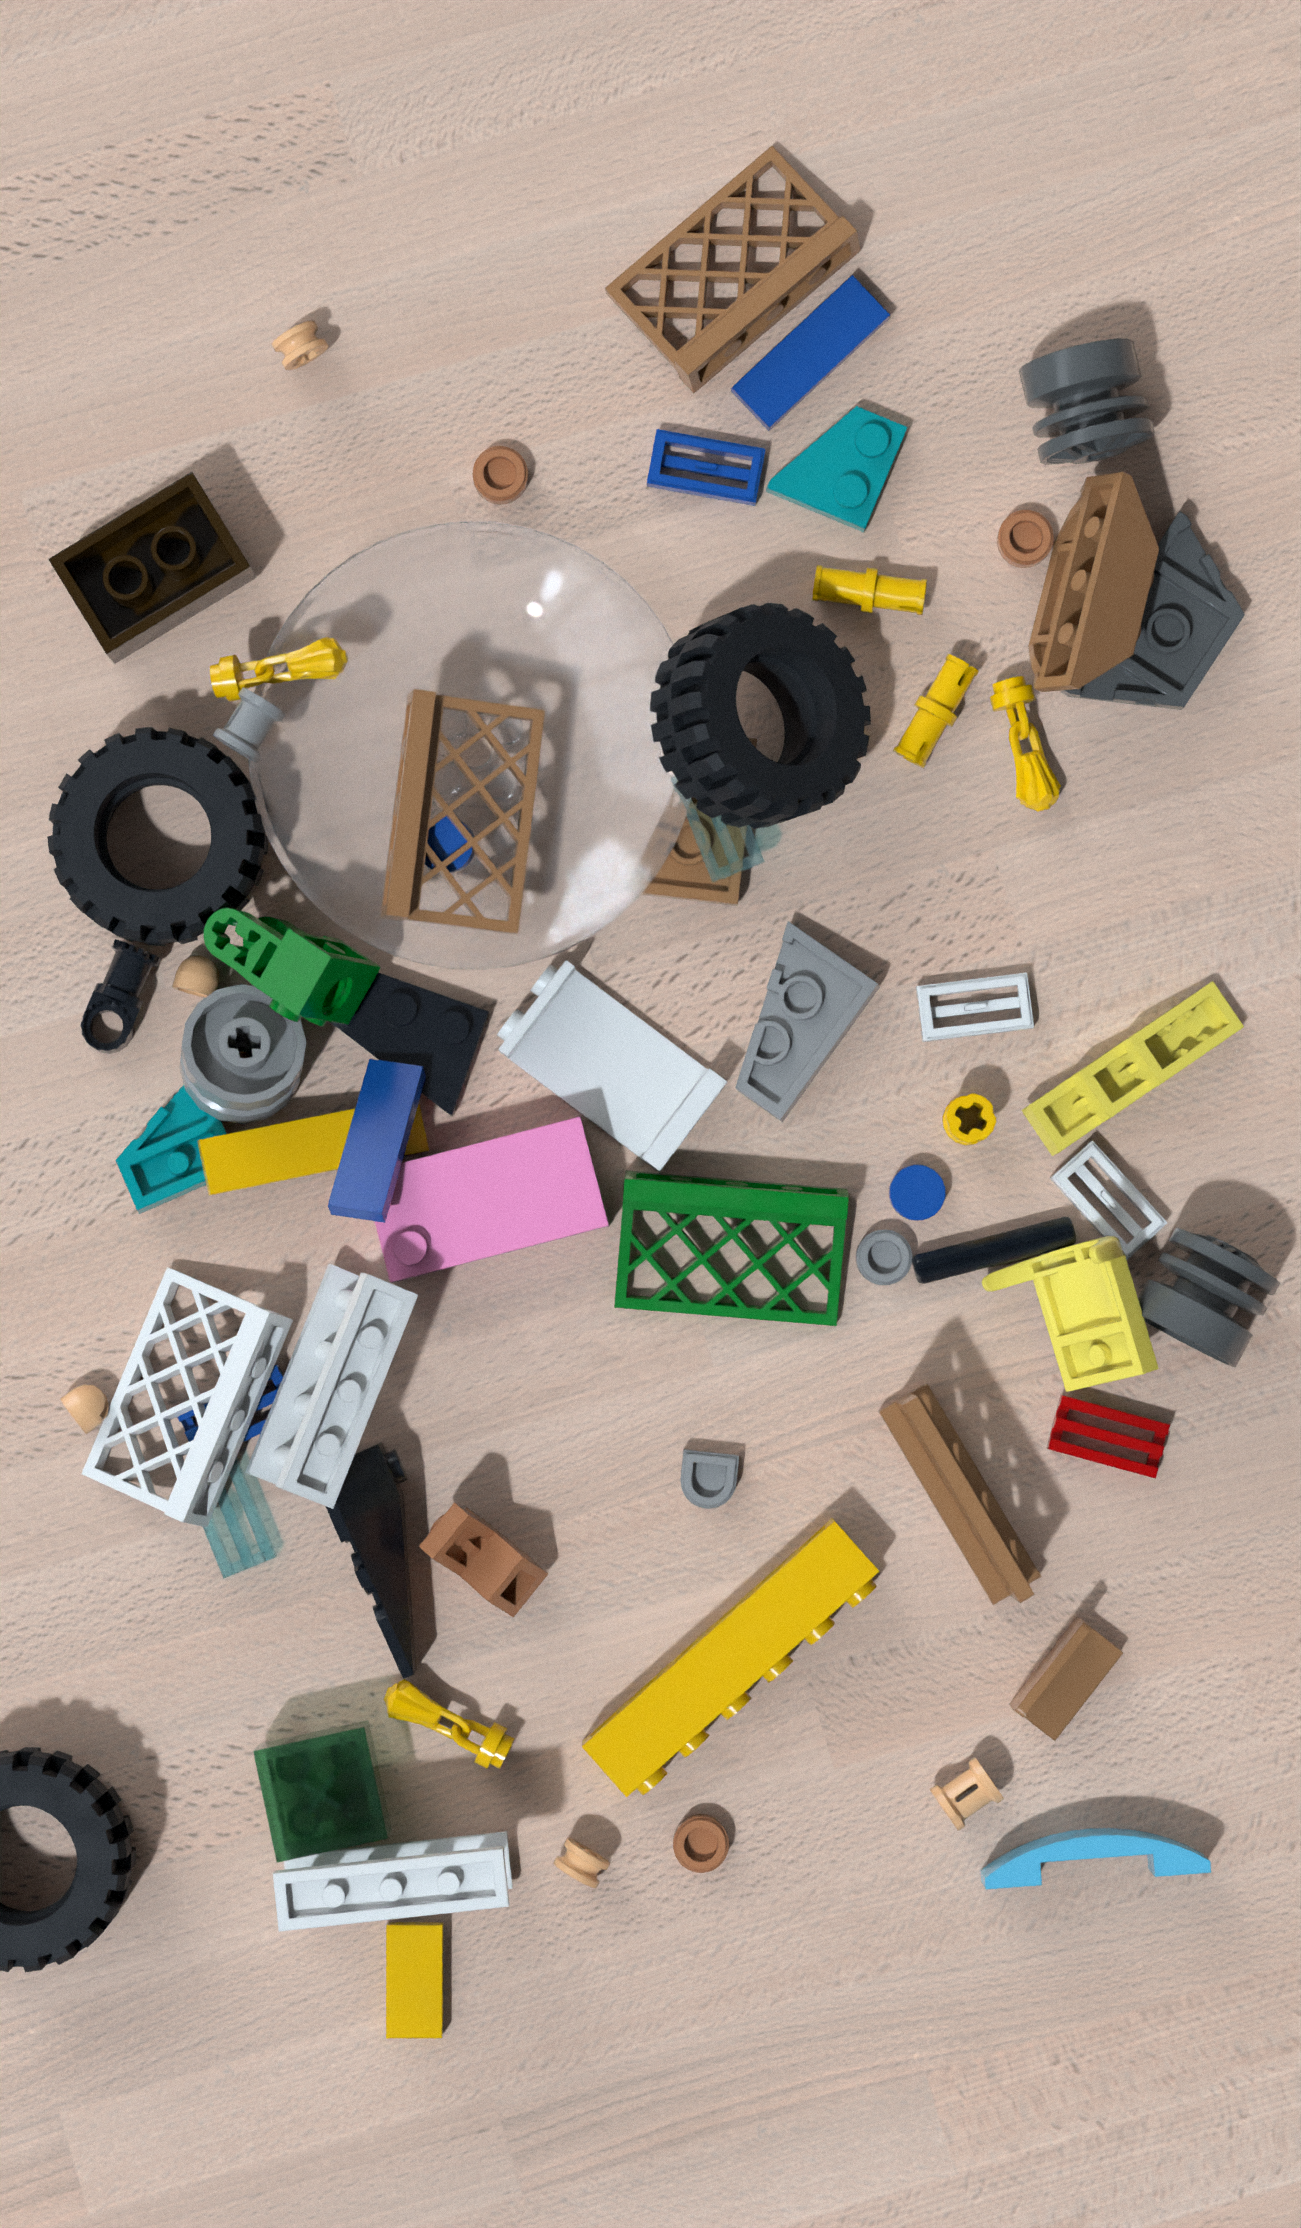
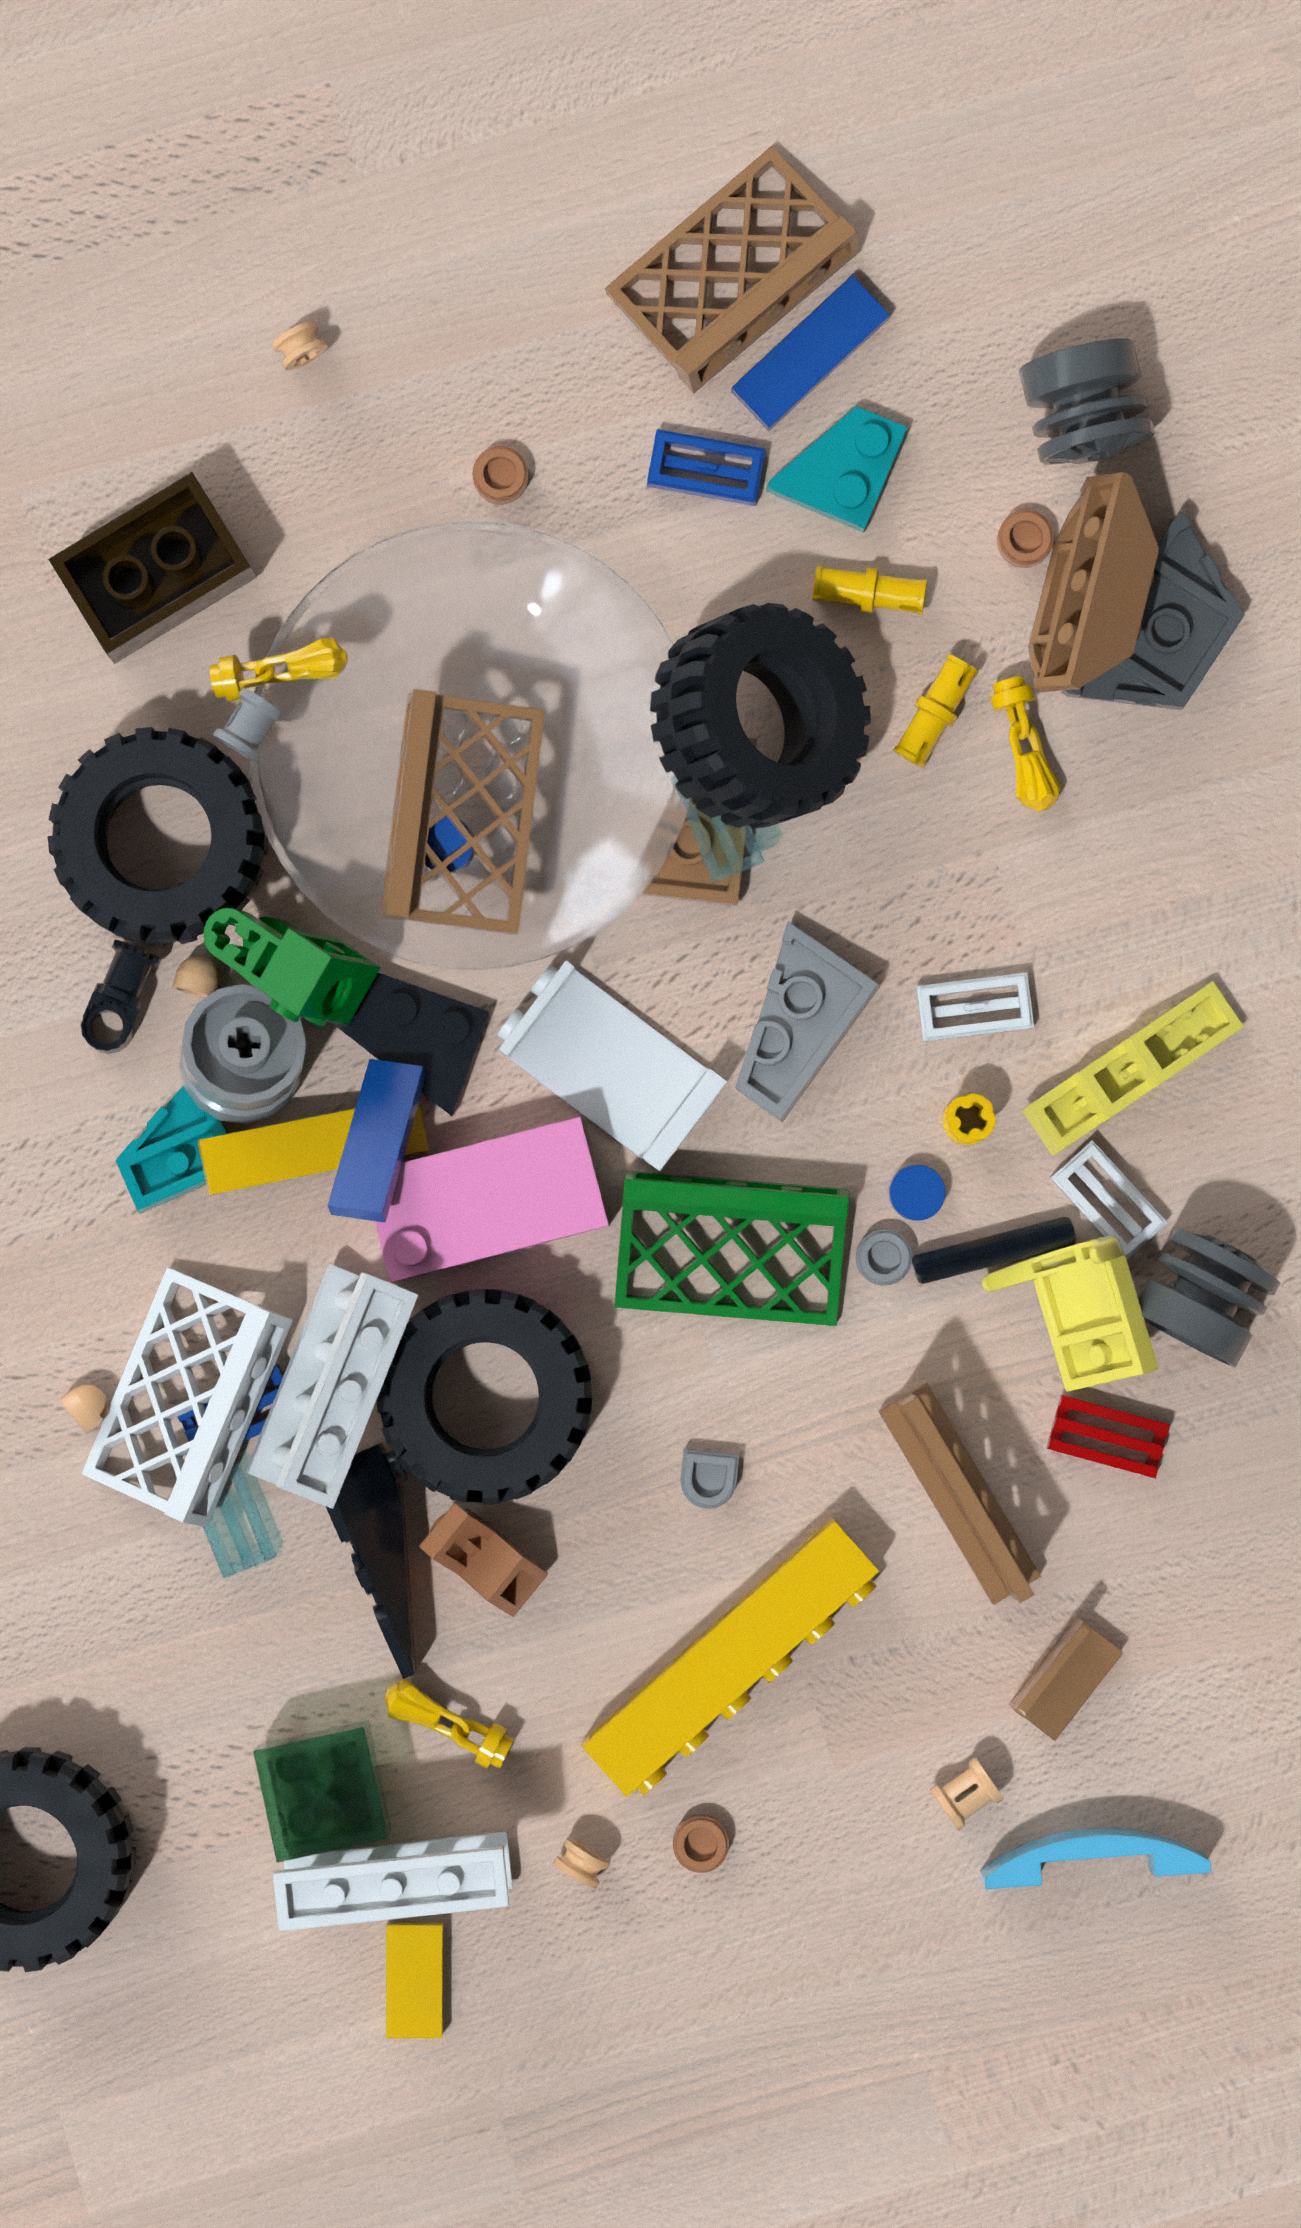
(499, 1472): none -> black tyre

